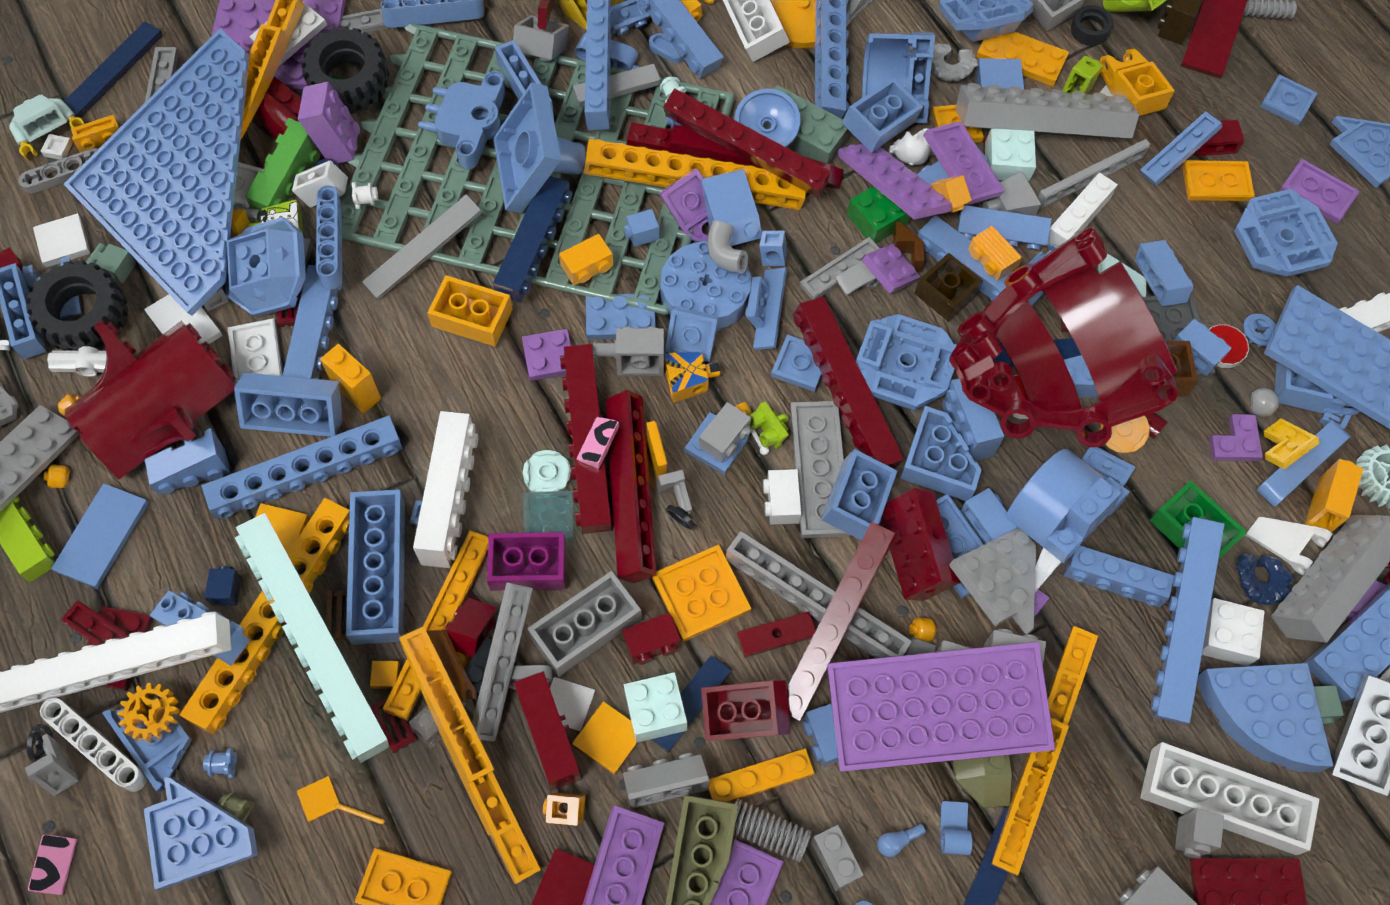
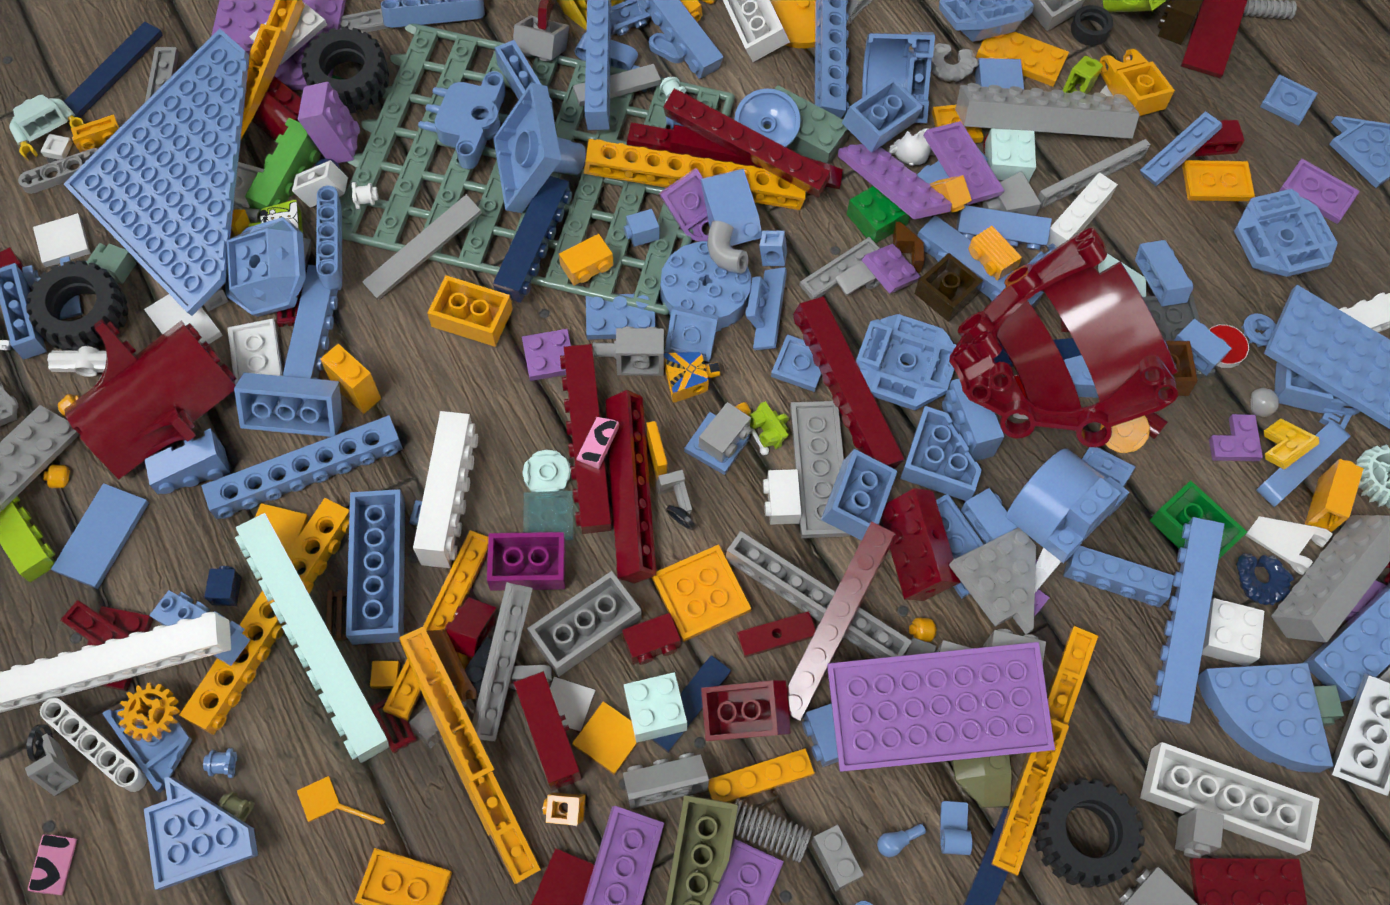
(1116, 815): none -> black tyre

